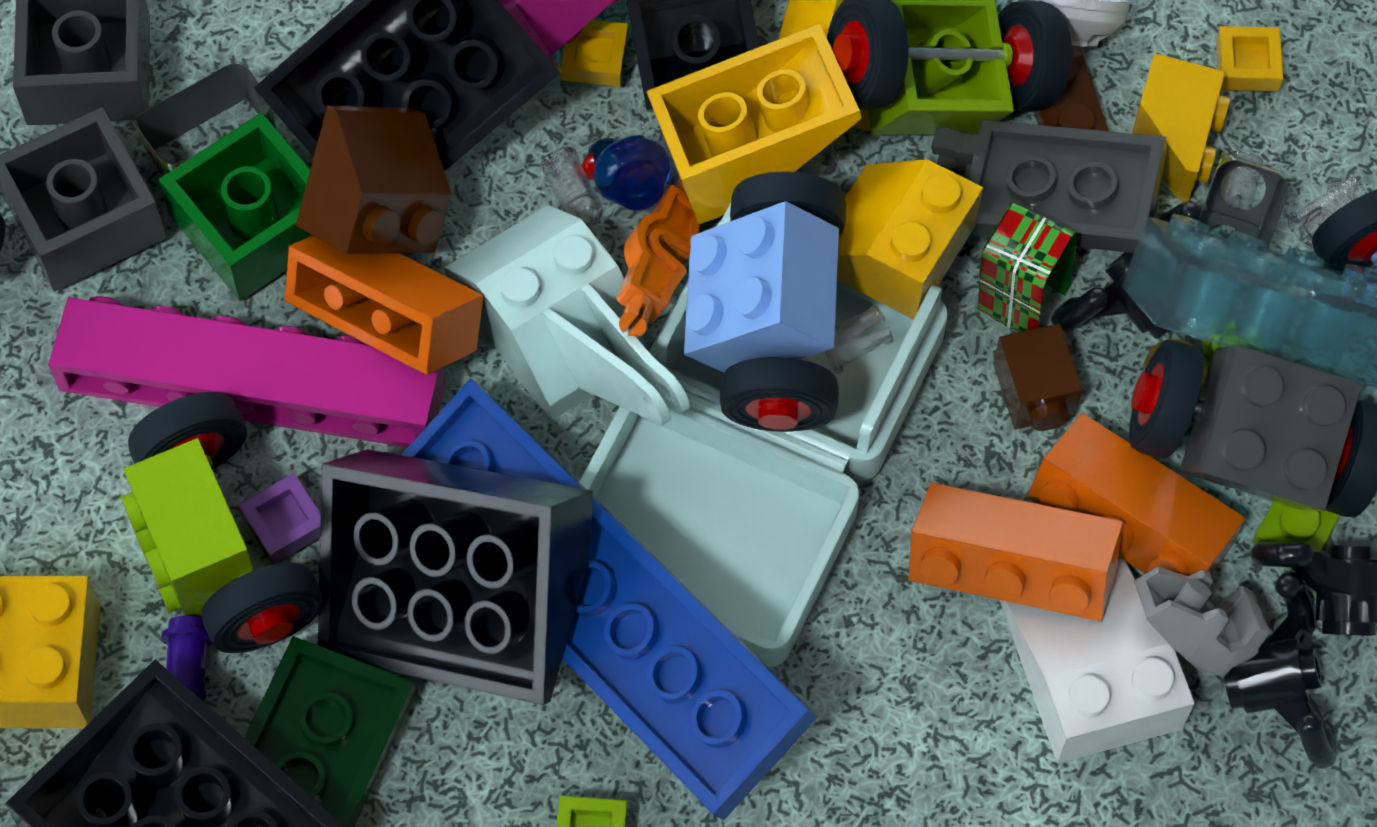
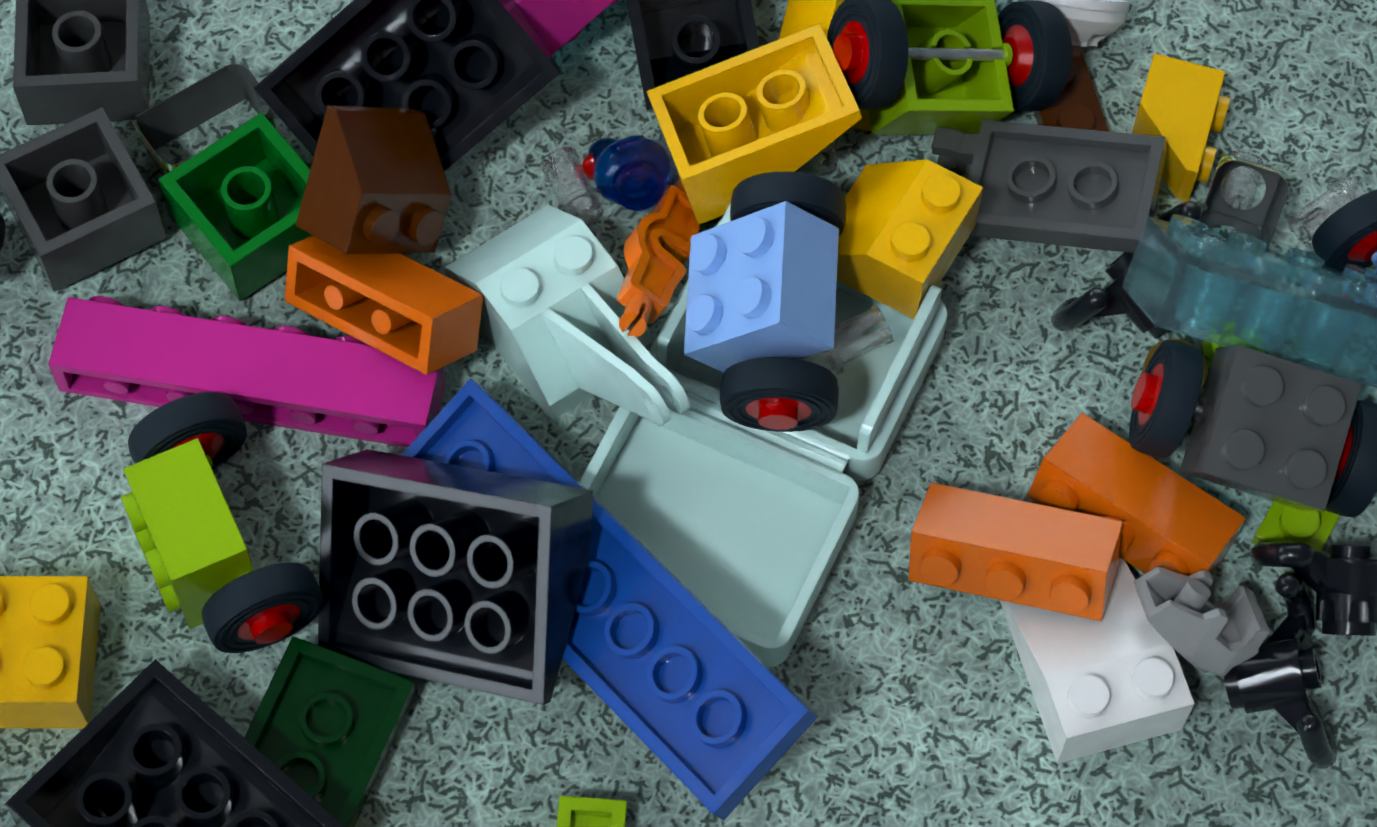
(187, 651): dark purple pin -> none
(282, 518): medium lavender plate -> none
(596, 54): yellow plate -> none
(1019, 262): piece -> none
(1037, 378): reddish brown brick -> none
(1250, 58): yellow plate -> none

